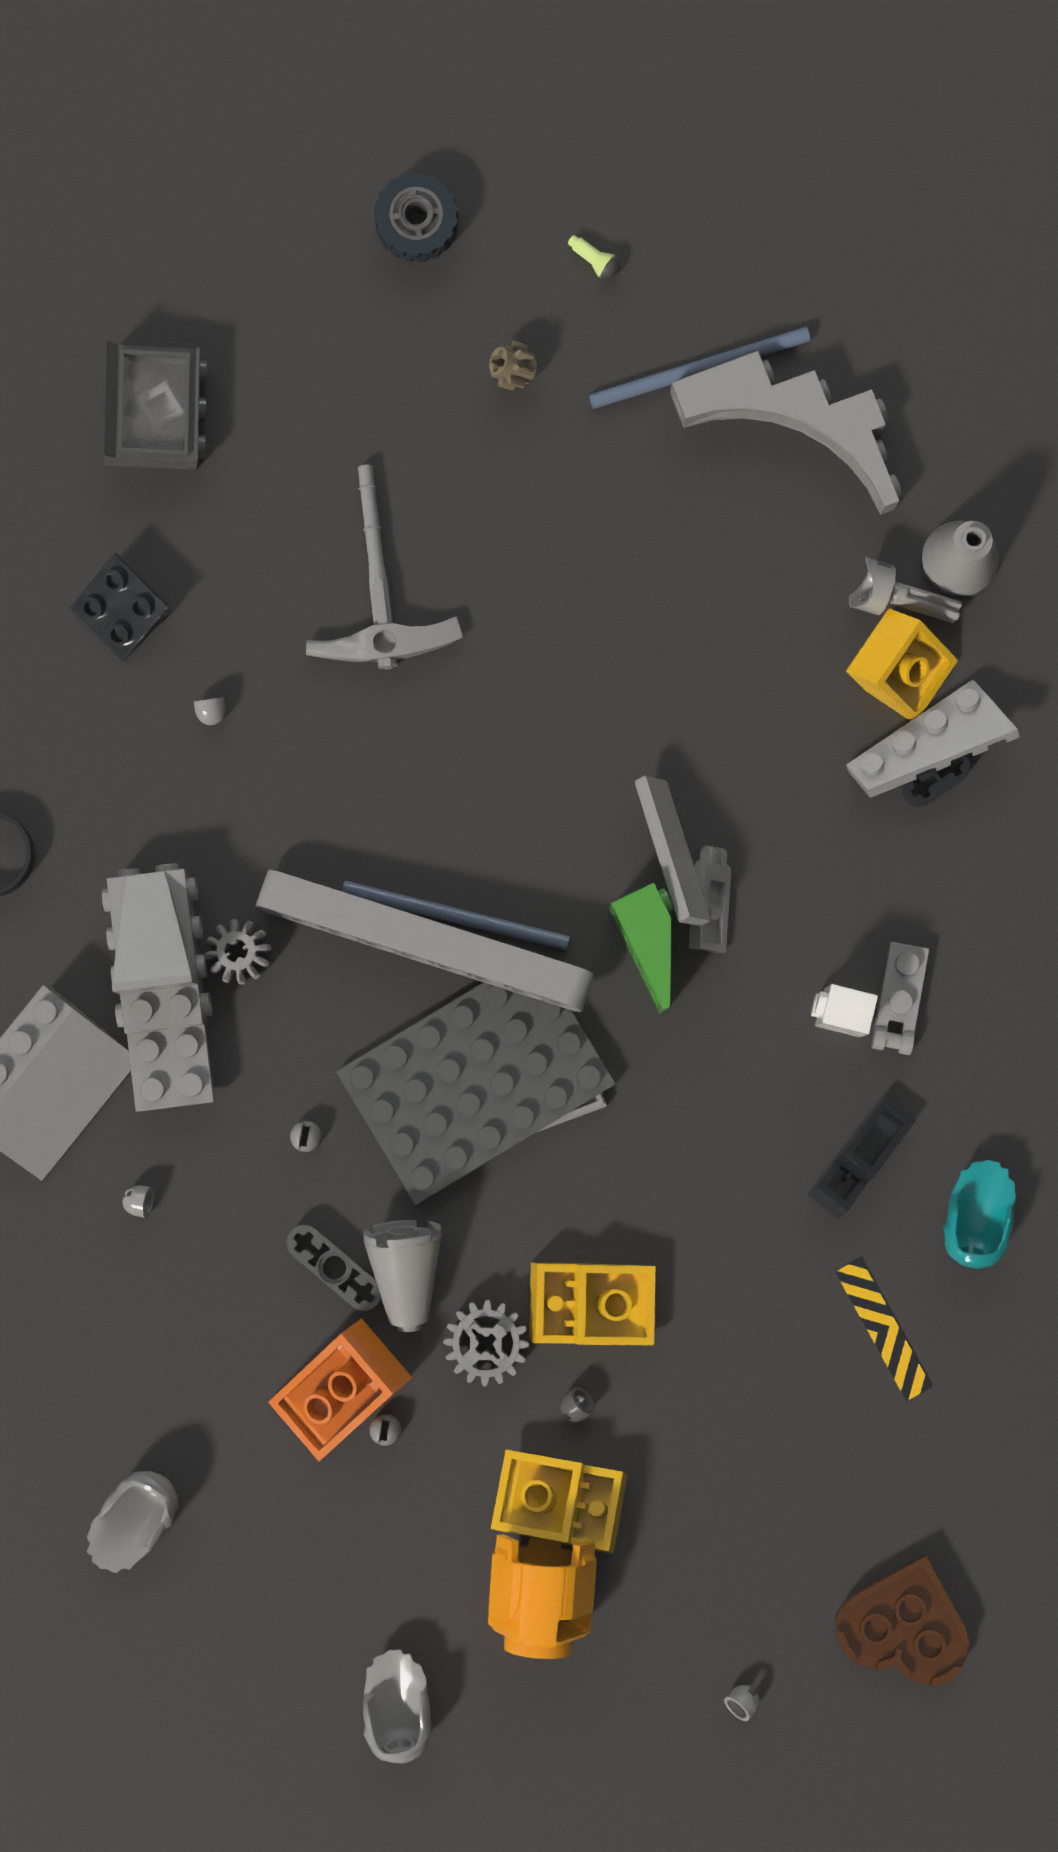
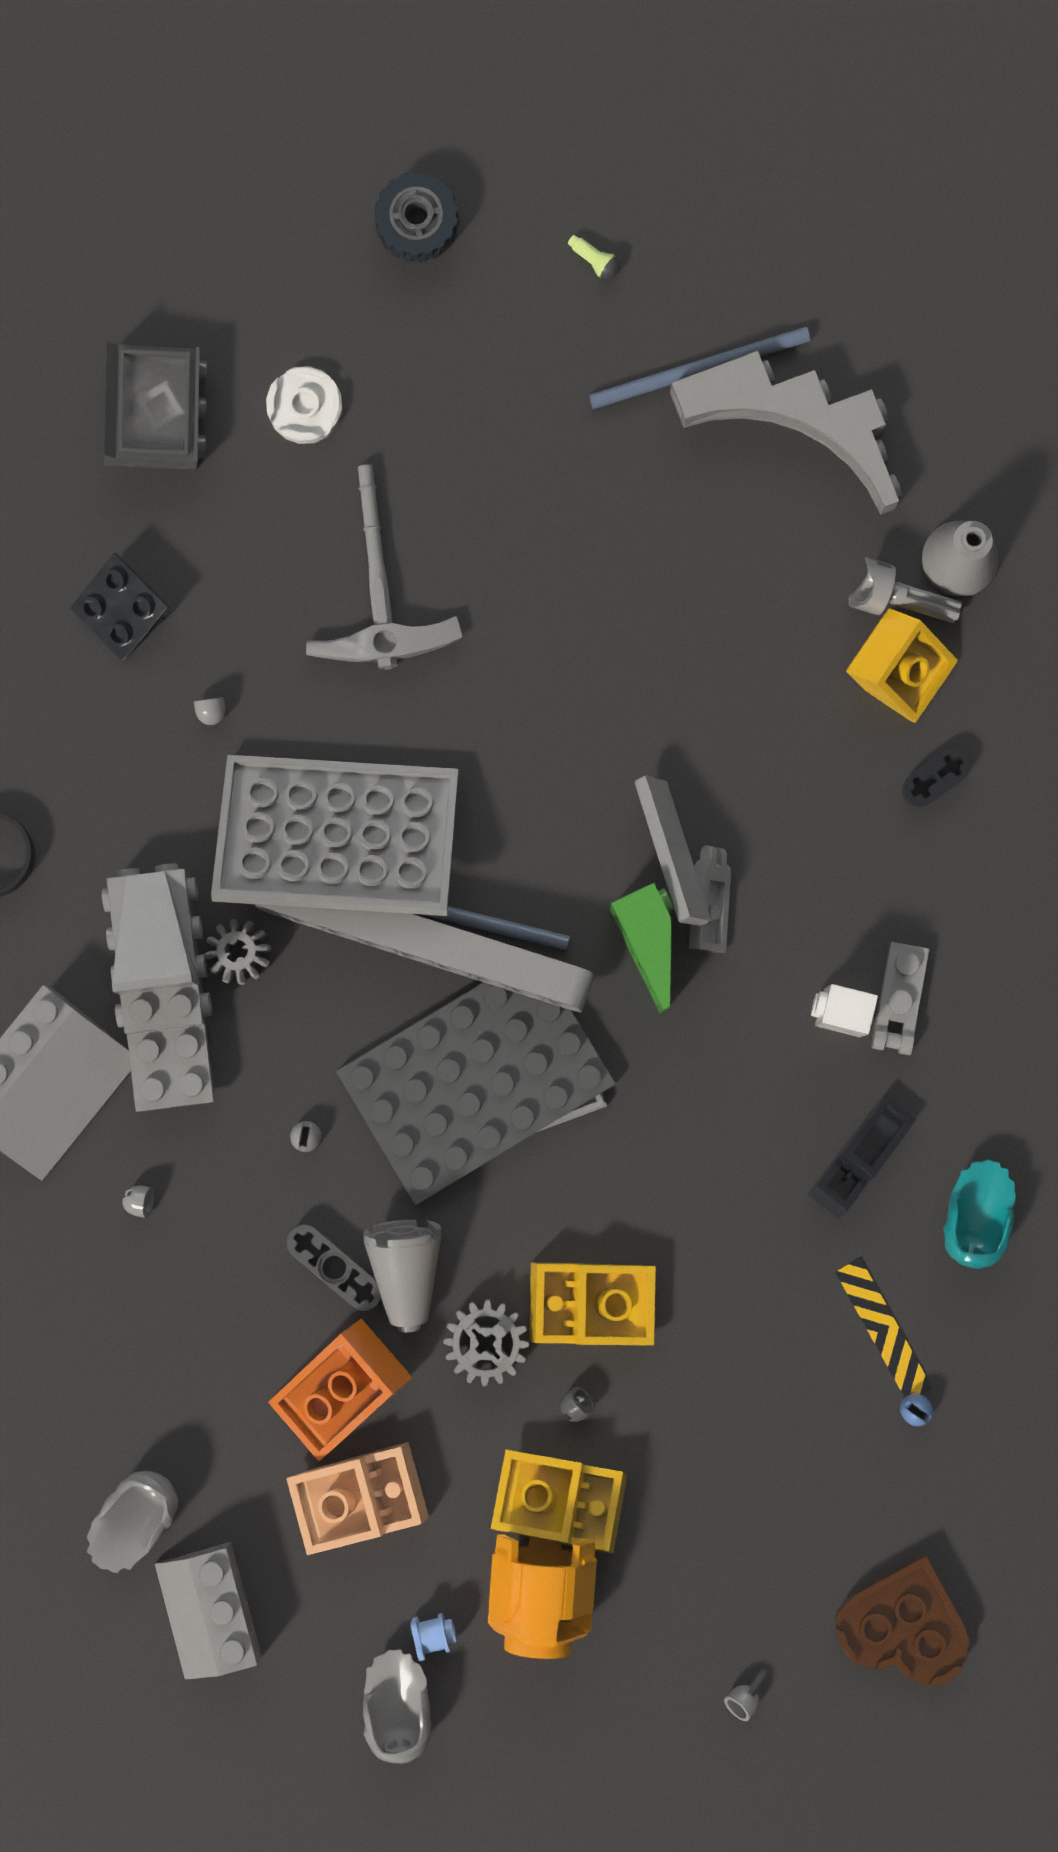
(209, 1612): none -> light grey slope
(304, 405): none -> white tile
(335, 835): none -> light grey plate
(358, 1498): none -> light nougat slope
(393, 1431): light grey hinge -> none
(433, 1635): none -> light blue brick
(512, 365): dark tan gear -> none
(922, 1403): none -> medium blue hinge
(950, 729): light grey wing -> none

